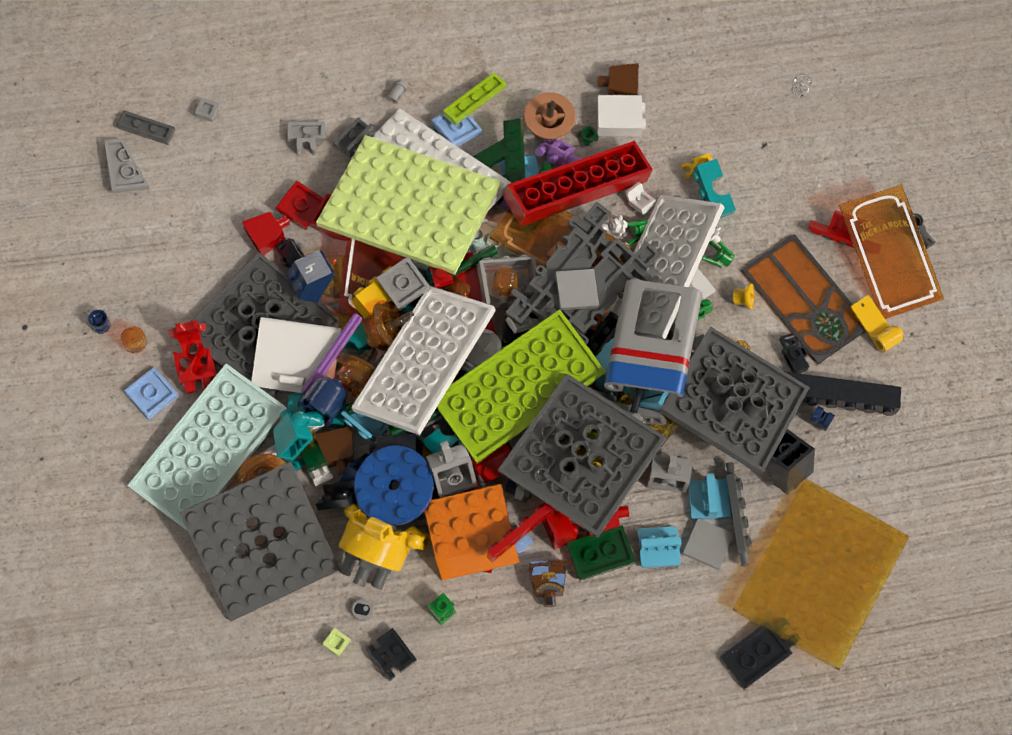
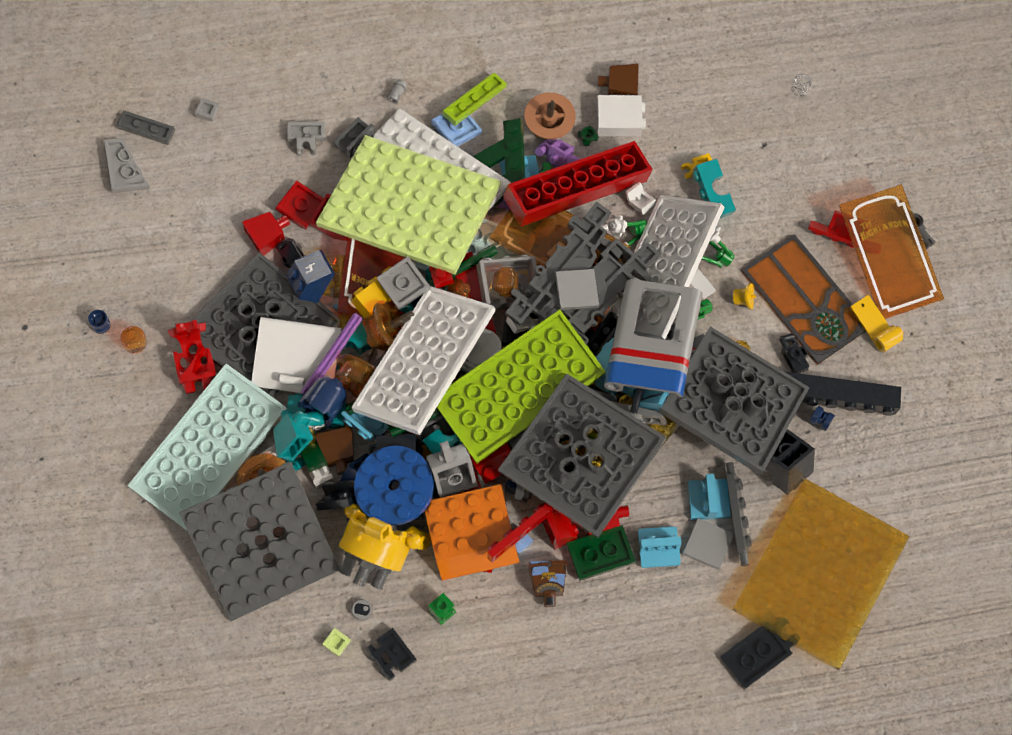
(151, 393): light blue tile -> none
(669, 473): light grey hinge -> none

